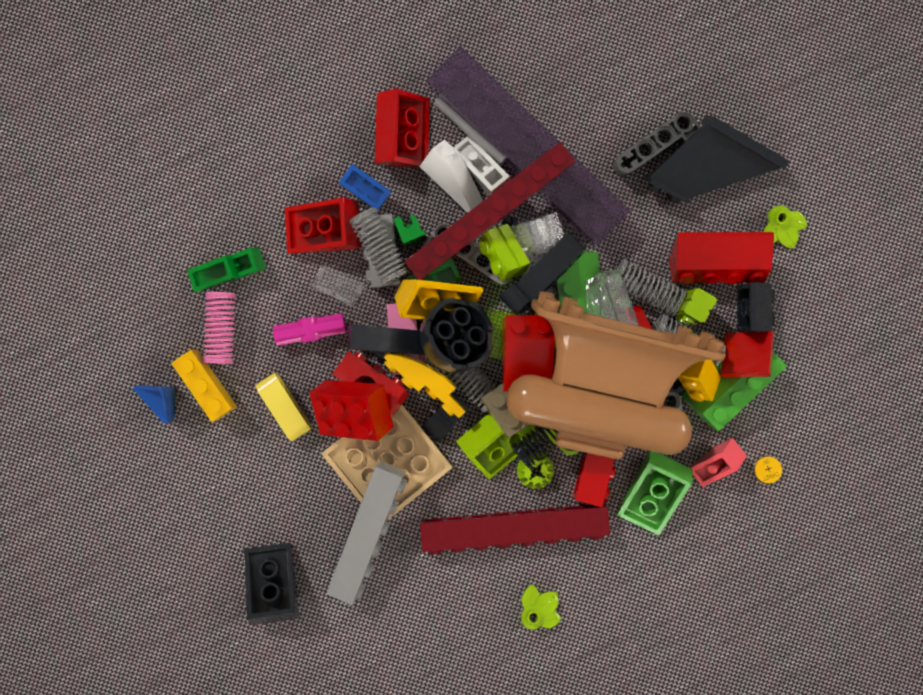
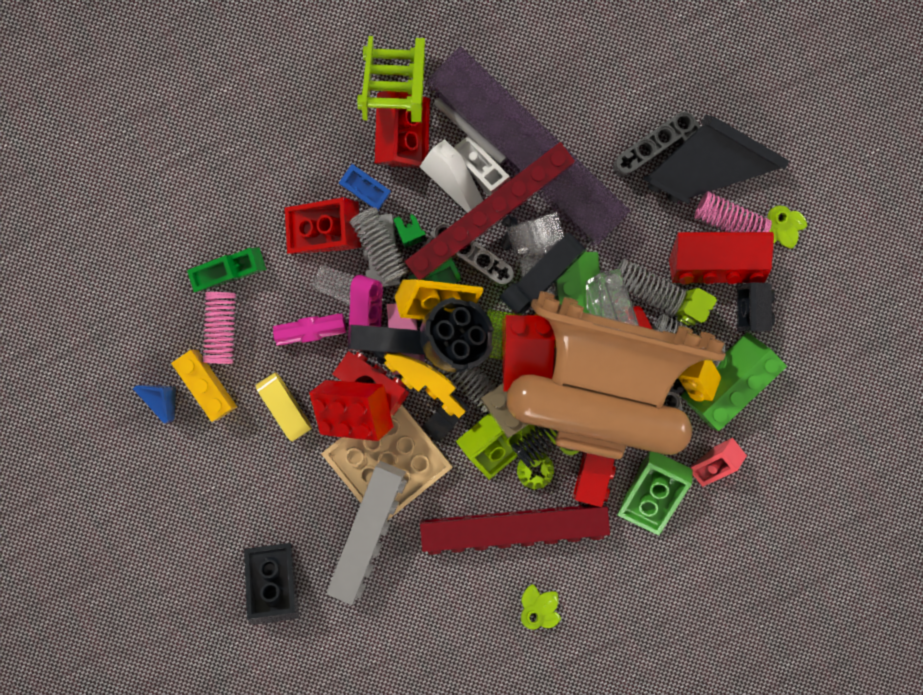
(365, 301): none -> dark pink beam
(413, 87): none -> lime fence
(504, 252): lime brick -> none
(704, 210): none -> bright pink piece
(748, 354): red tile -> none
(768, 469): yellow piece -> none

